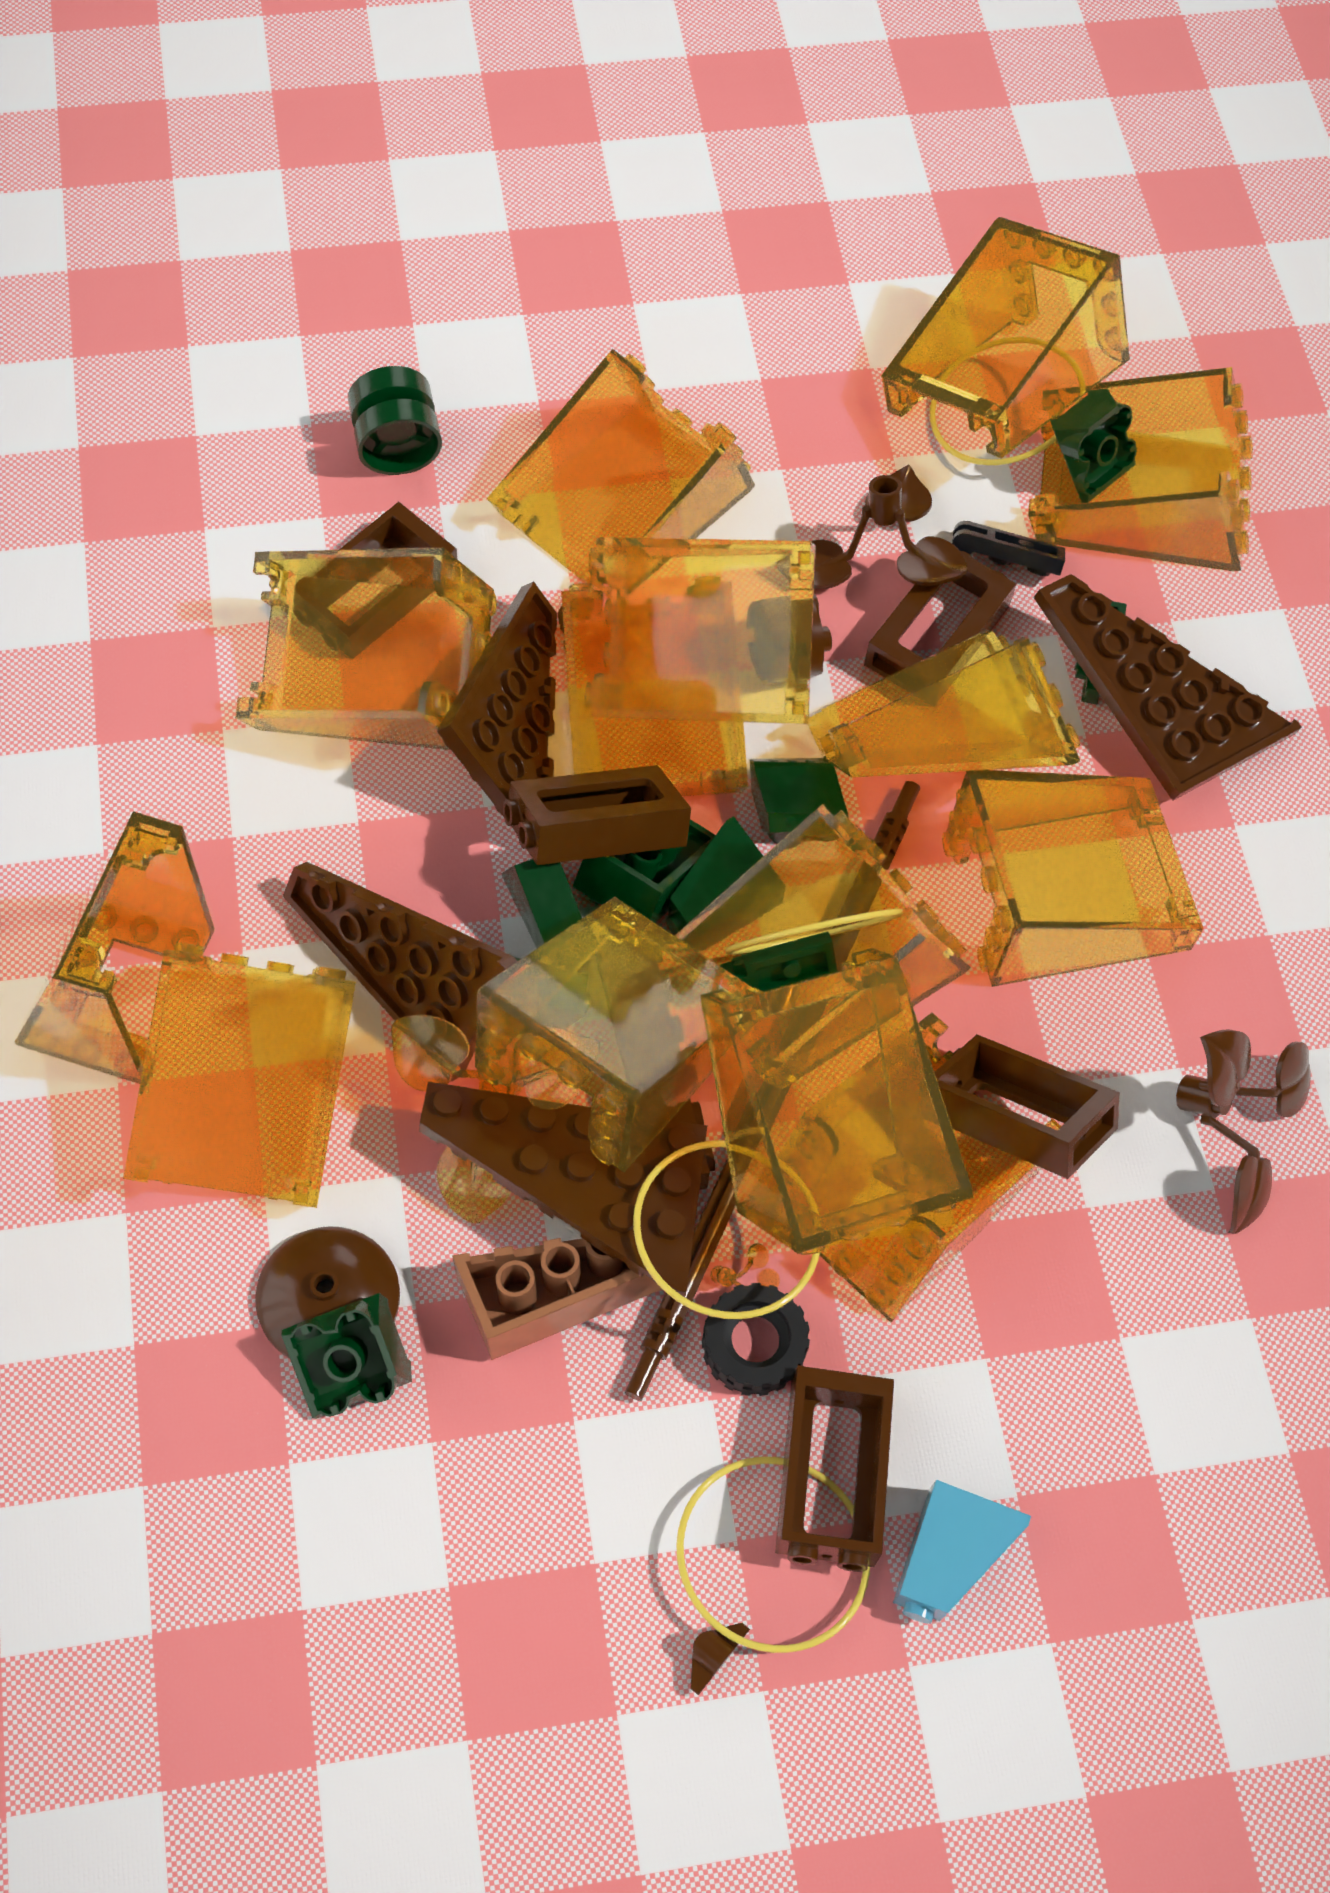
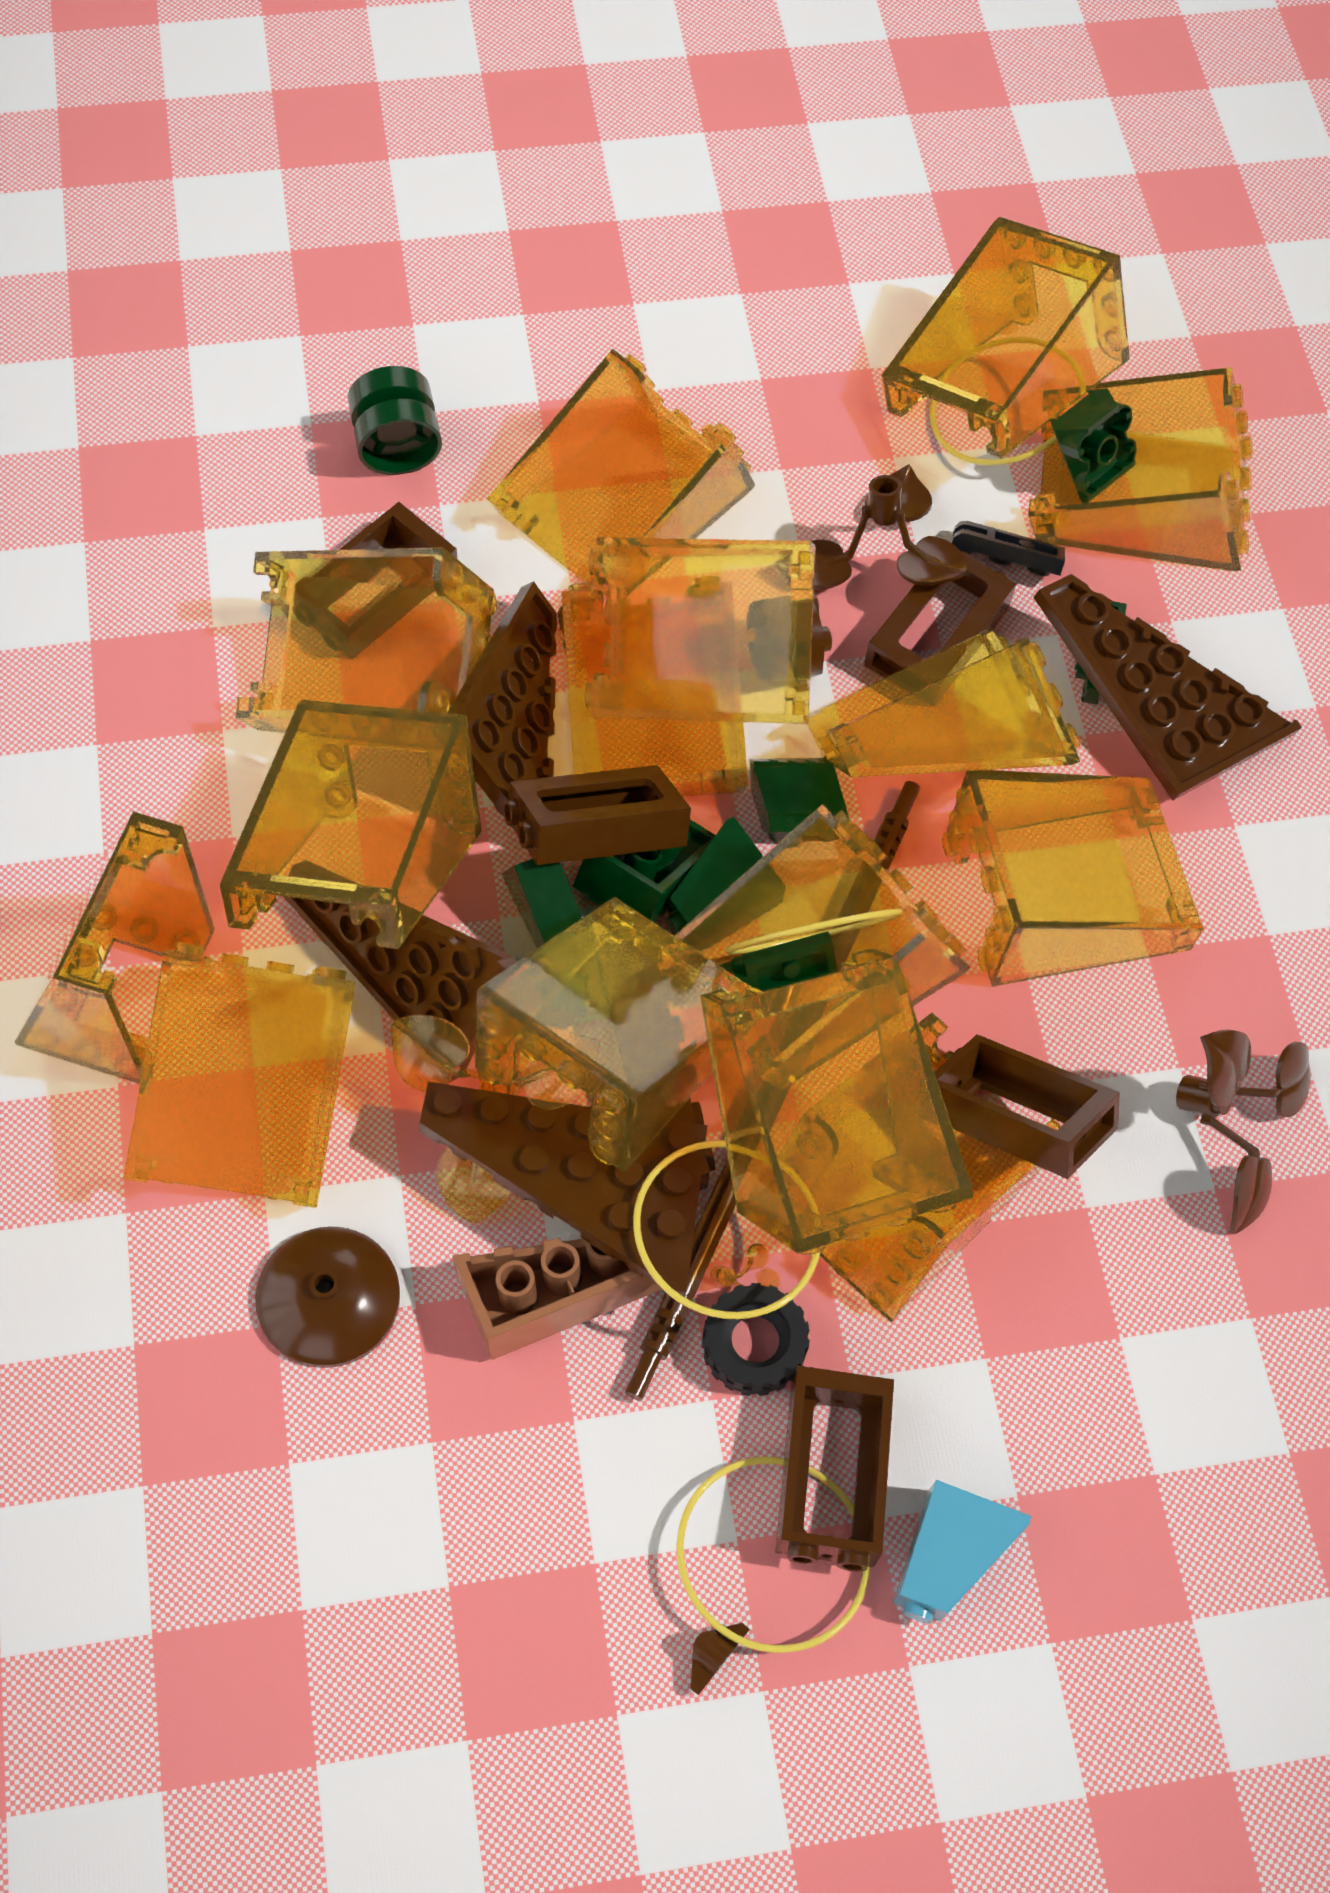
(348, 1356): dark green slope -> none
(358, 814): none -> clear yellow windscreen

